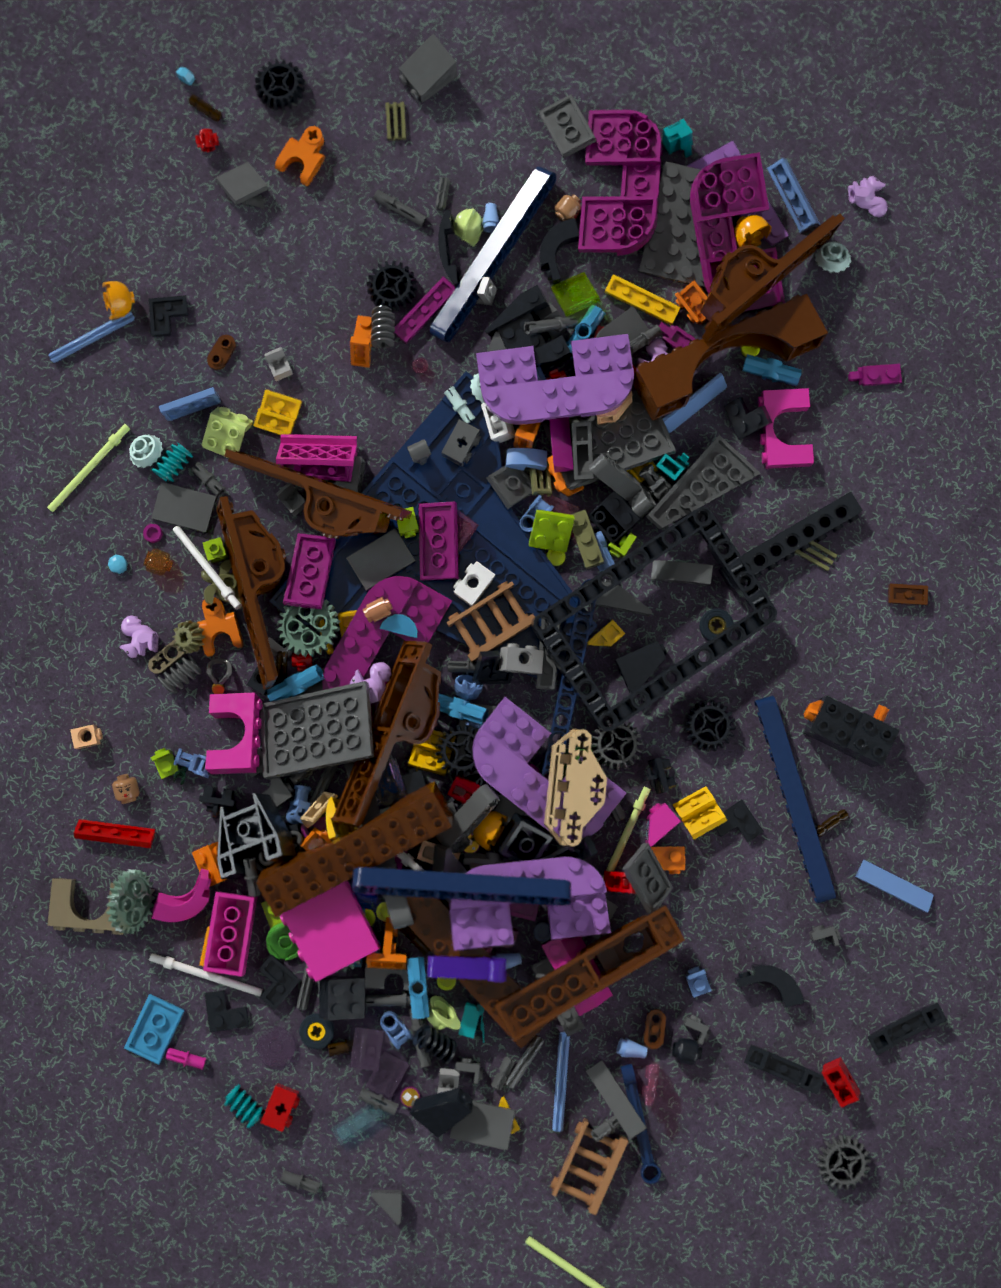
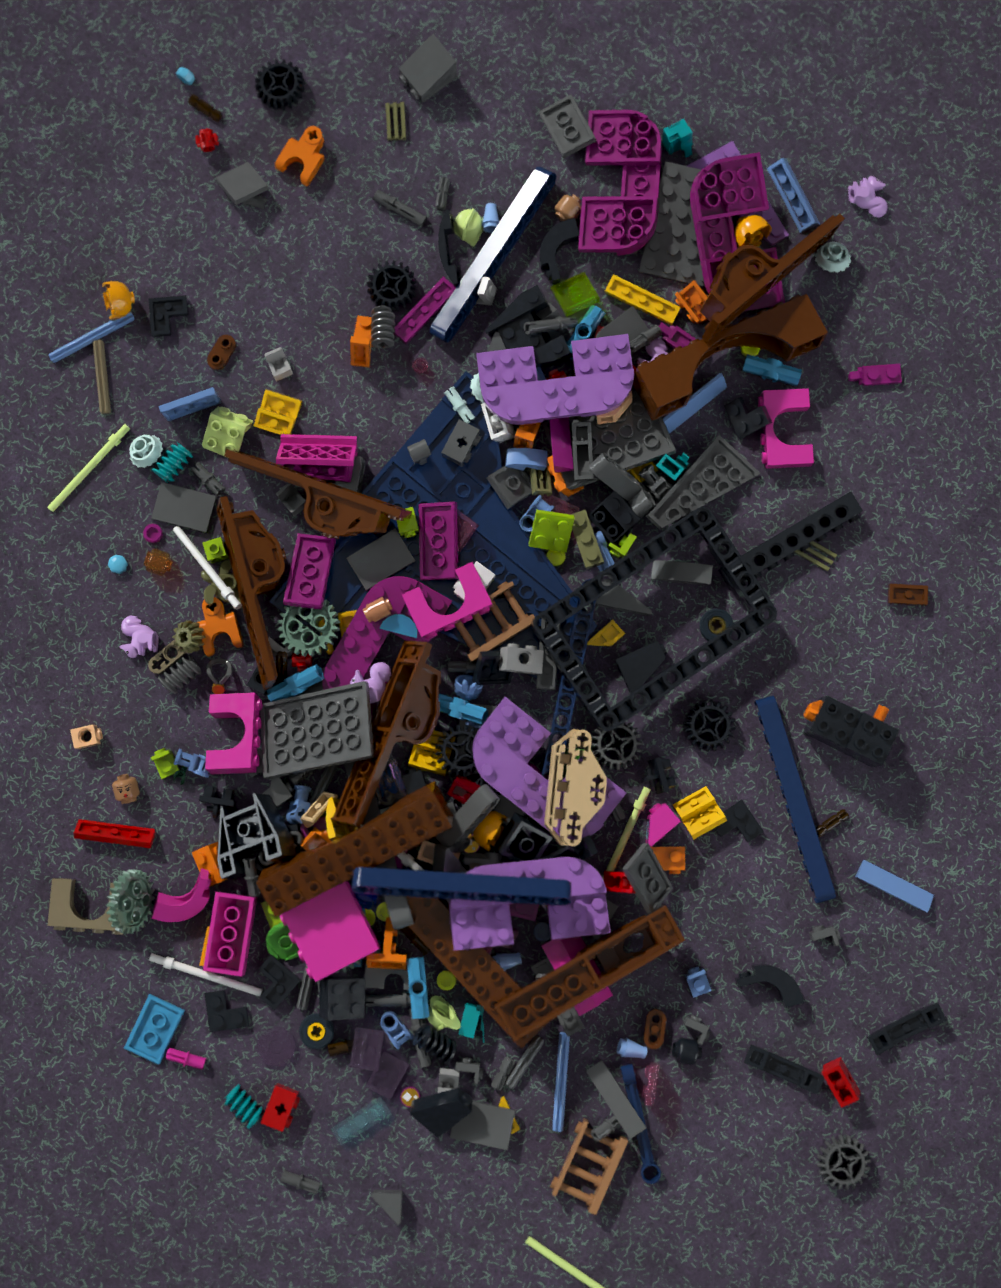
(101, 376): none -> dark tan axle
(390, 1106): dark grey pin -> none
(467, 968): dark purple beam -> none
(475, 602): none -> dark pink arch

